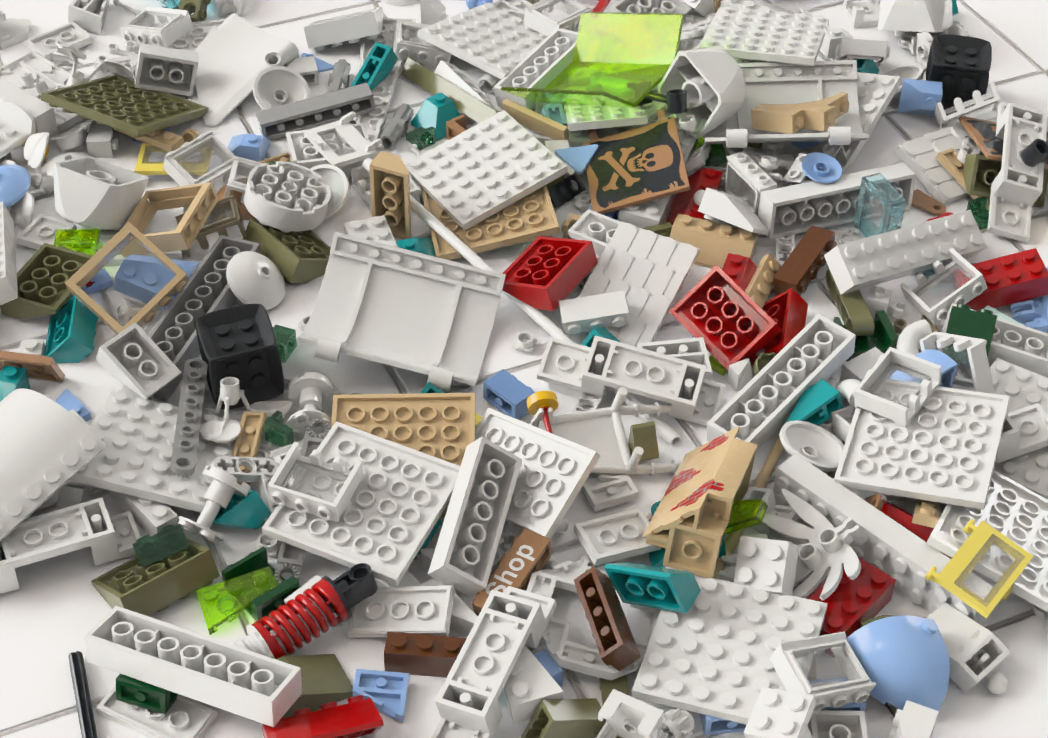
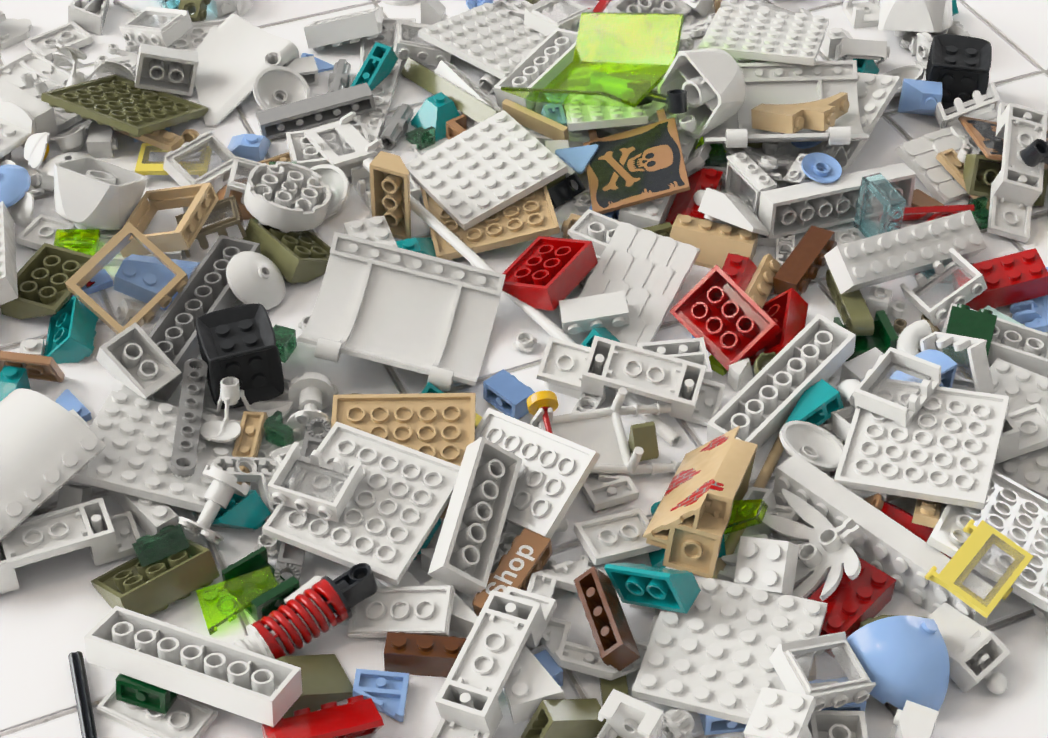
(929, 212): none -> red window

